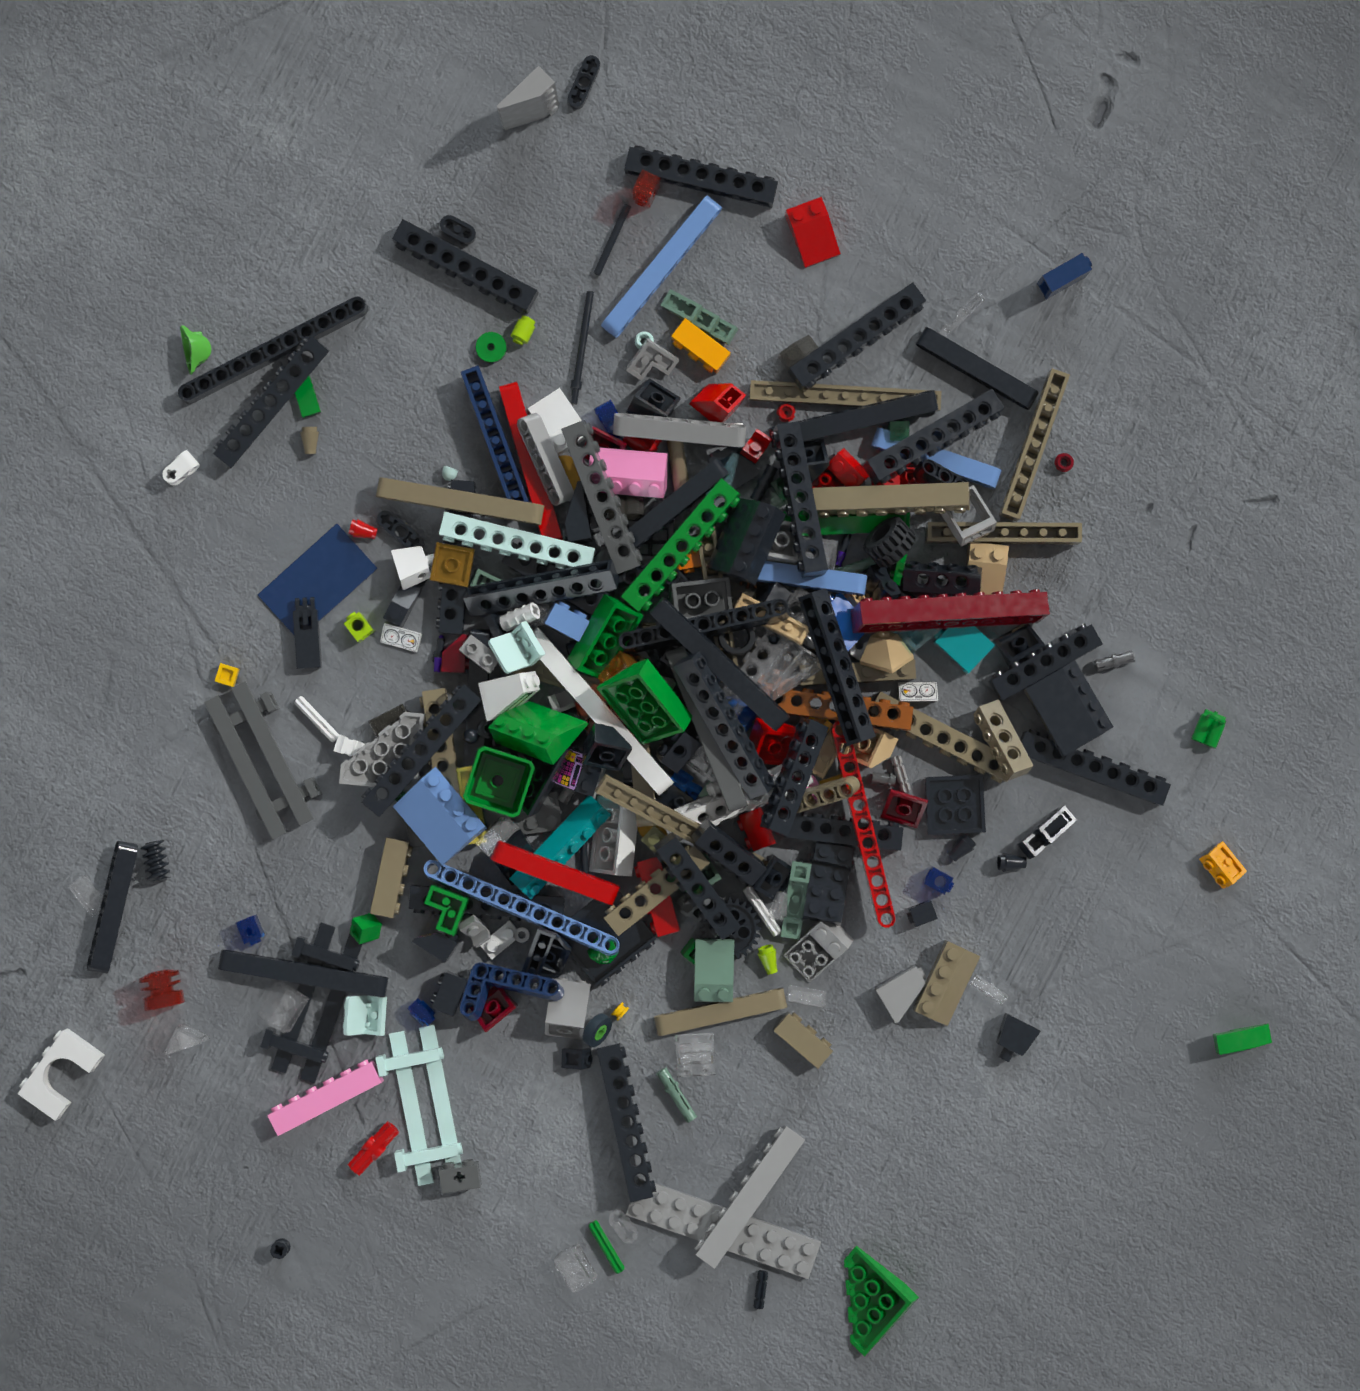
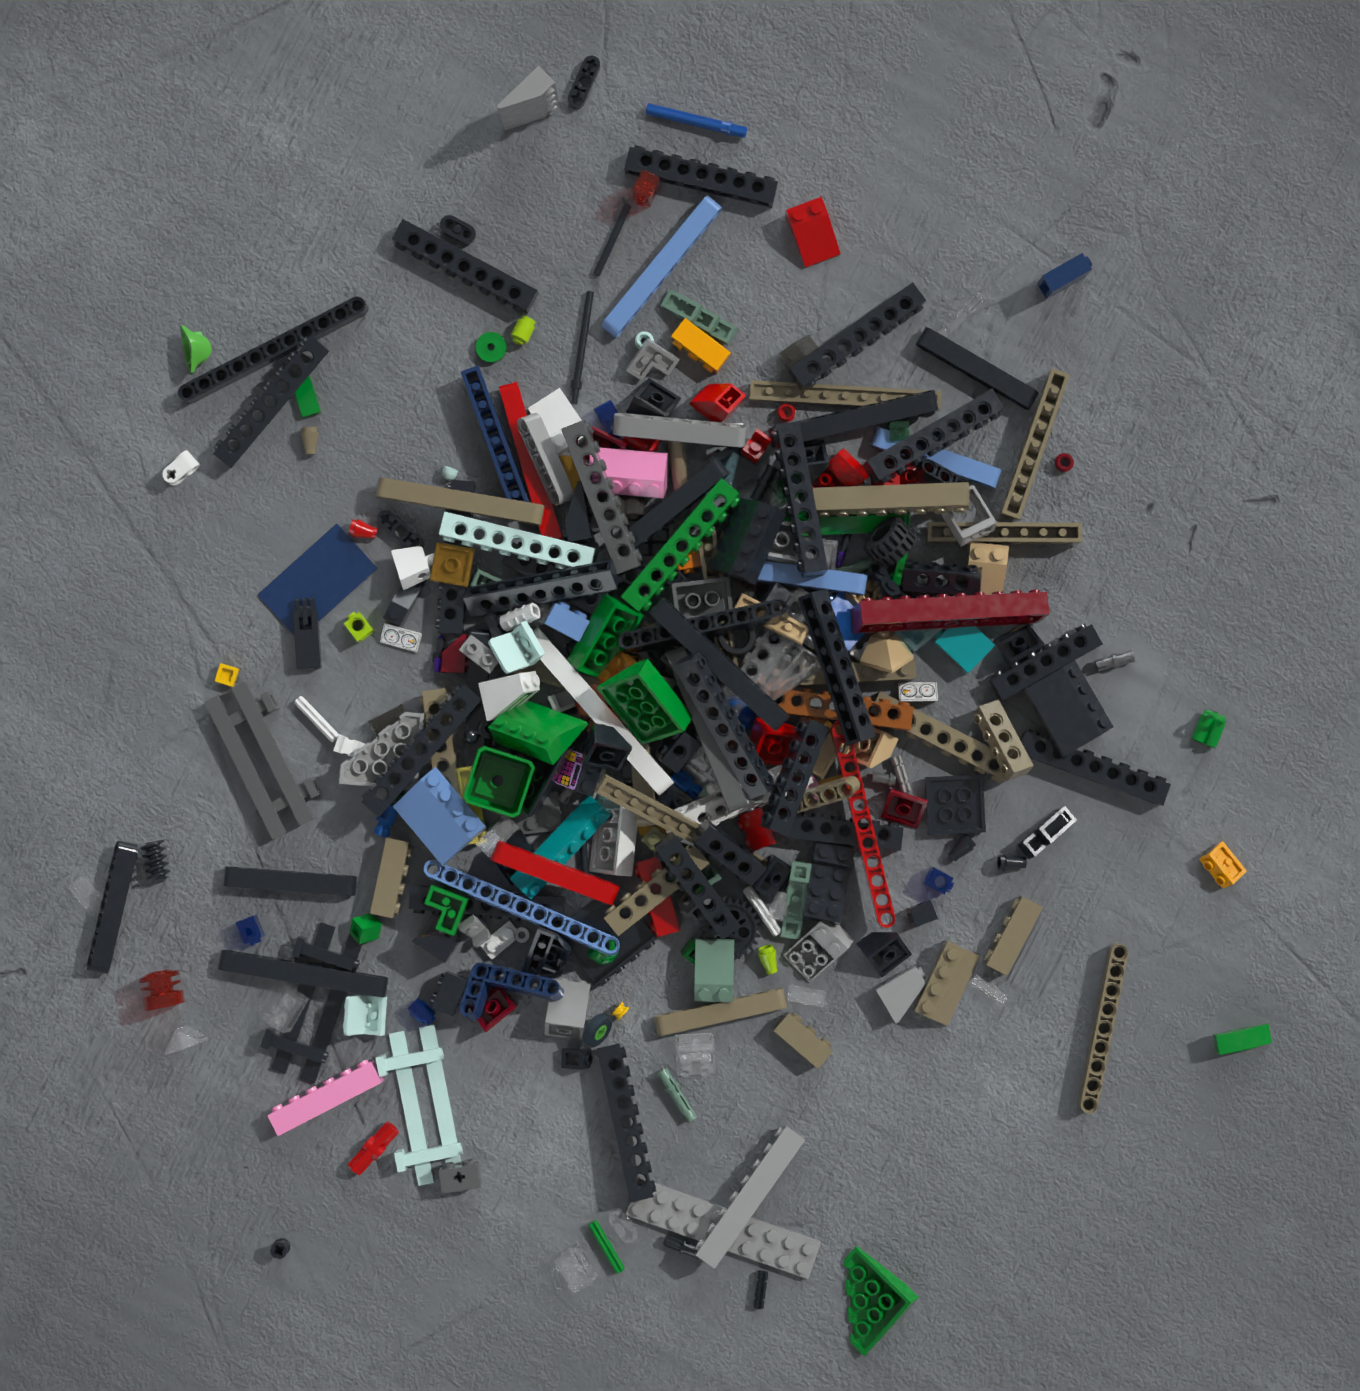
(37, 1087): white arch -> none
(290, 881): none -> black beam
(386, 819): none -> blue plate
(680, 1245): none -> black axle
(696, 120): none -> blue axle
(884, 950): none -> black slope
(1013, 935): none -> dark tan brick
(1015, 1037): black torso -> none
(1105, 1037): none -> dark tan beam

